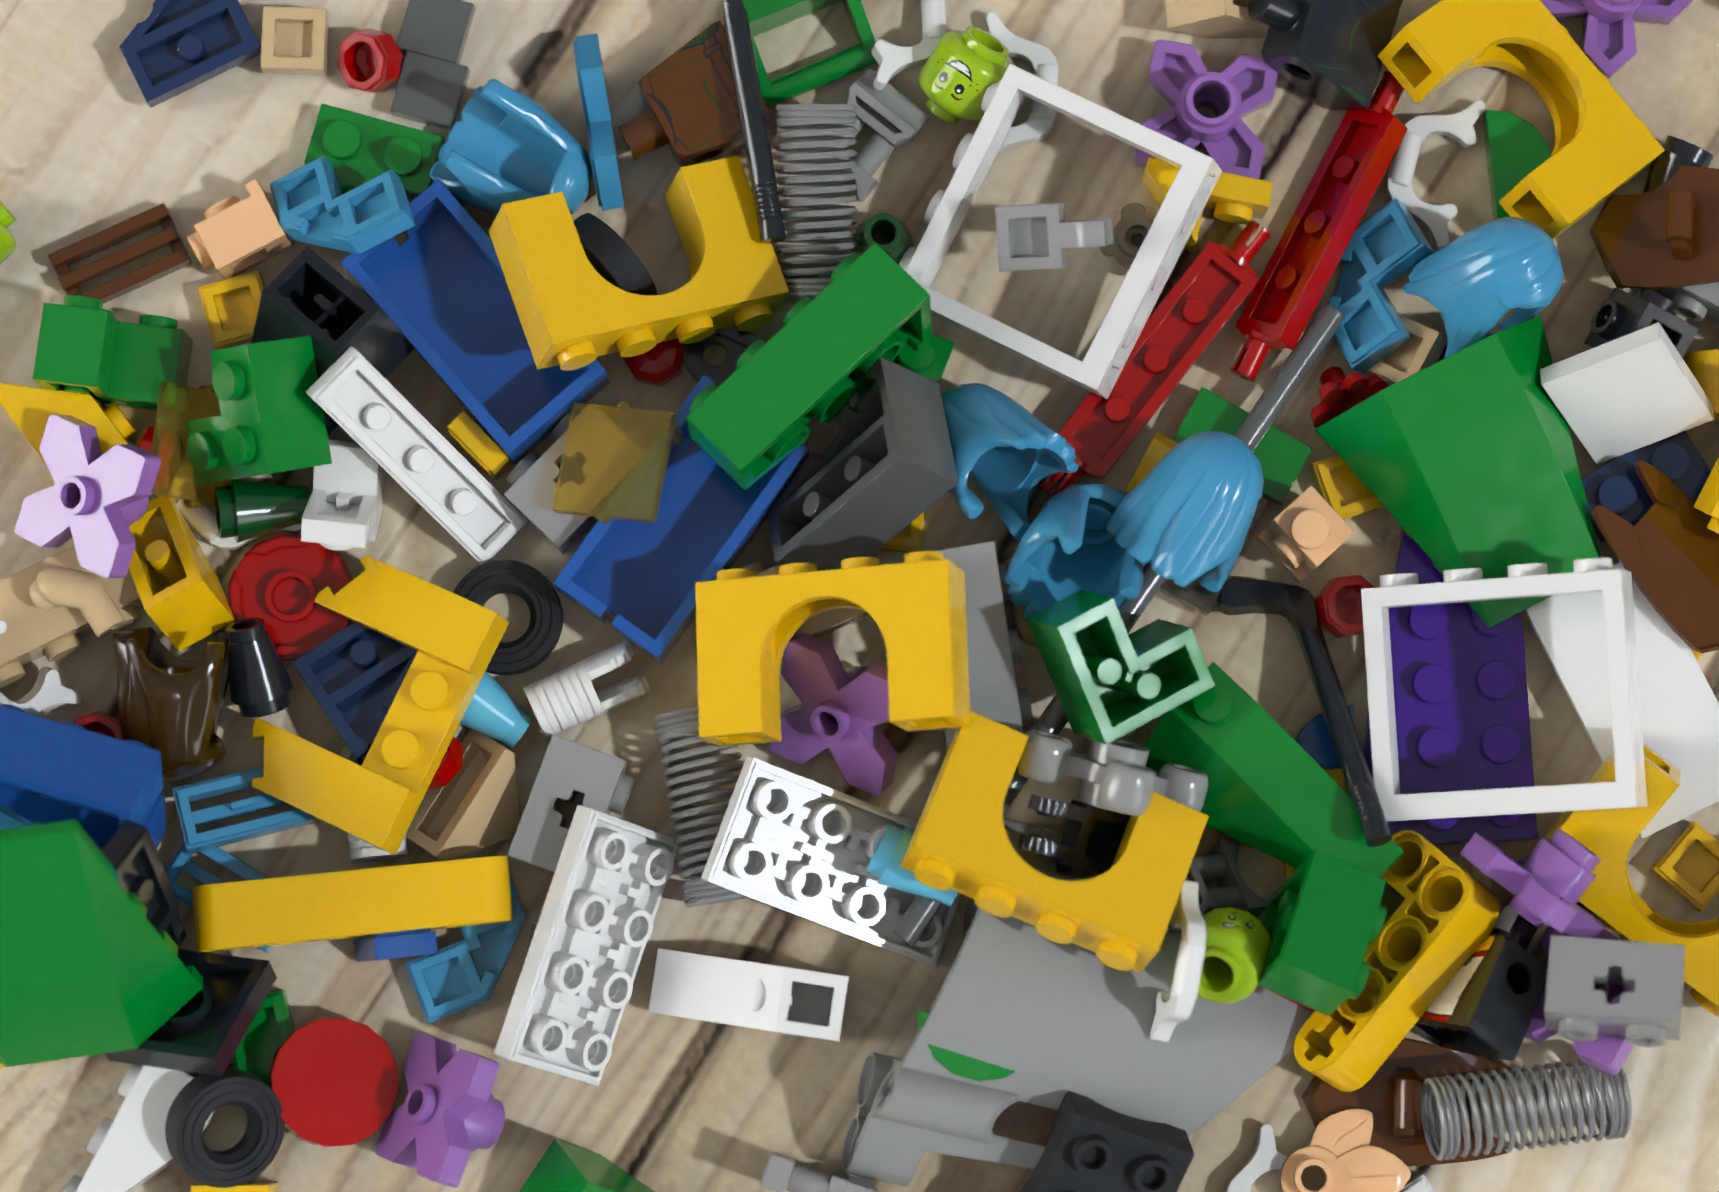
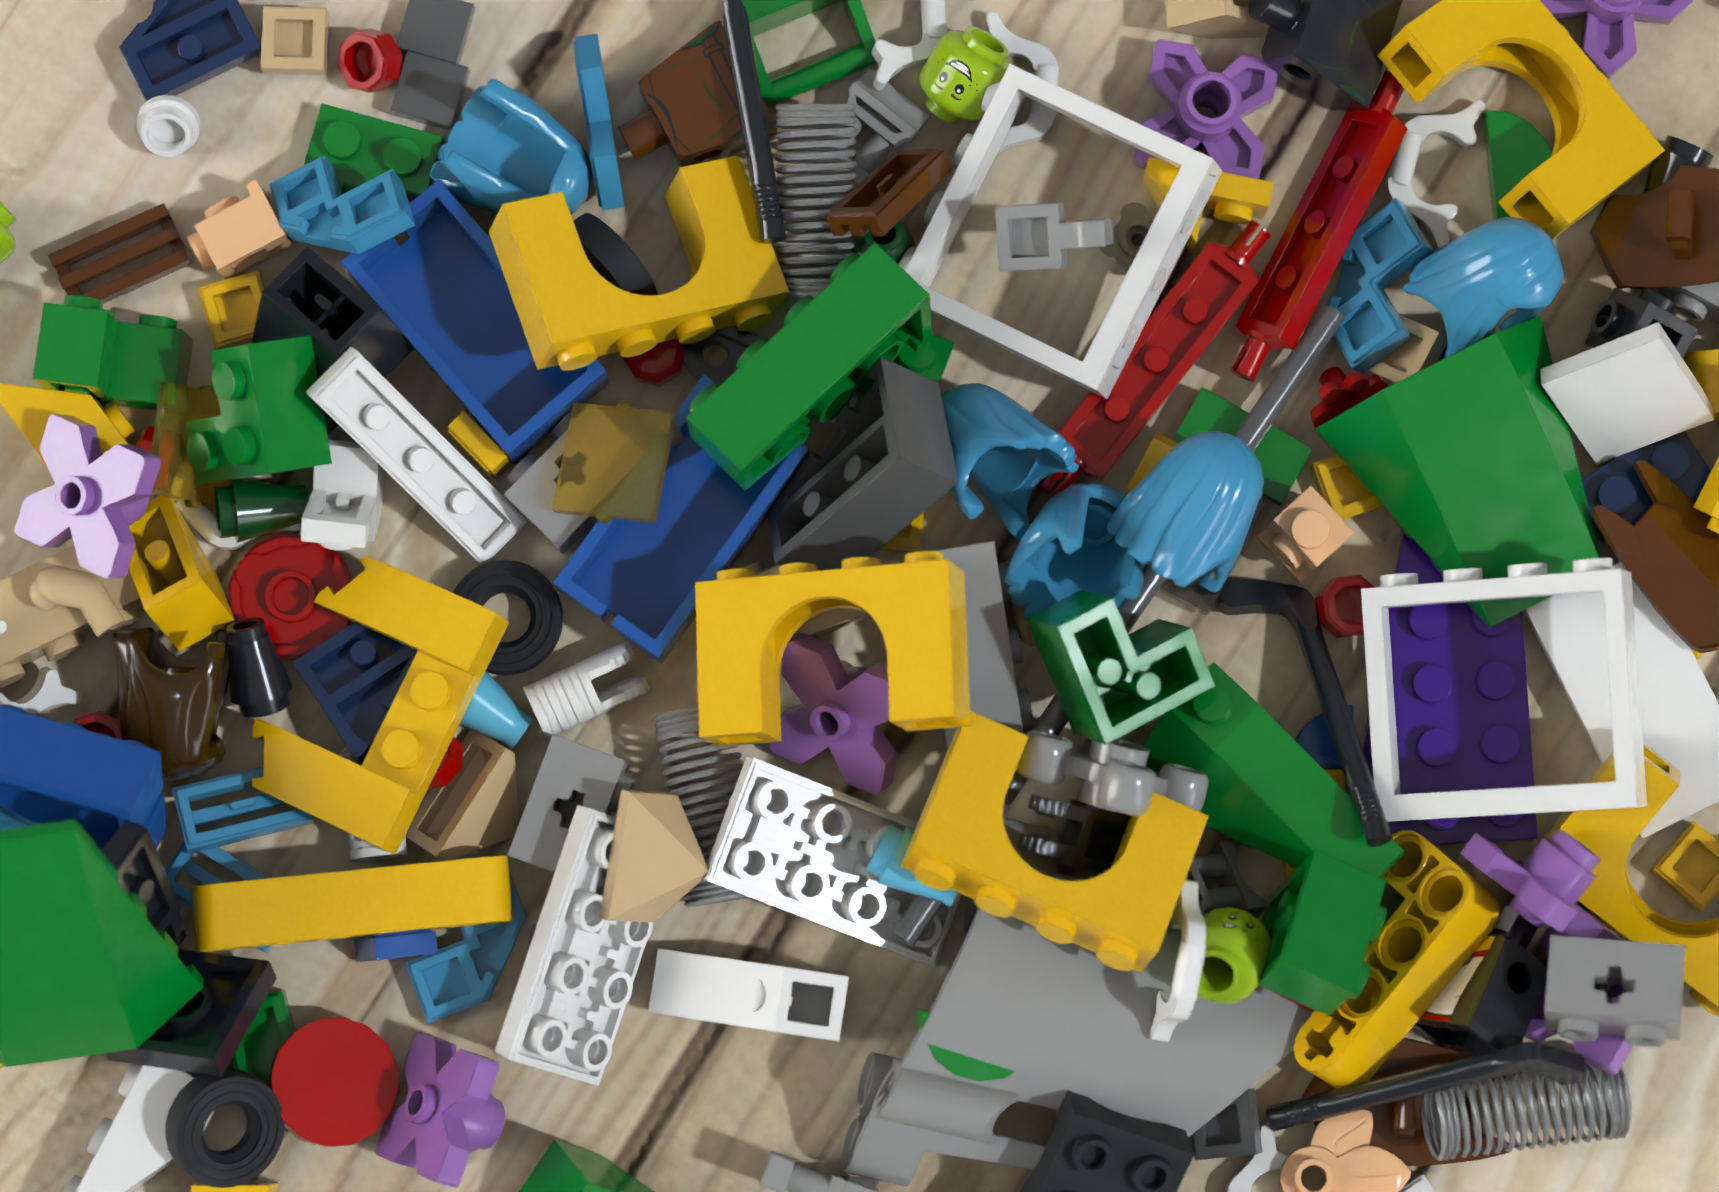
(168, 125): none -> white plate
(650, 858): none -> tan slope
(889, 192): none -> reddish brown tile
(1231, 1131): none -> dark grey tile
(1545, 1060): none -> black piece

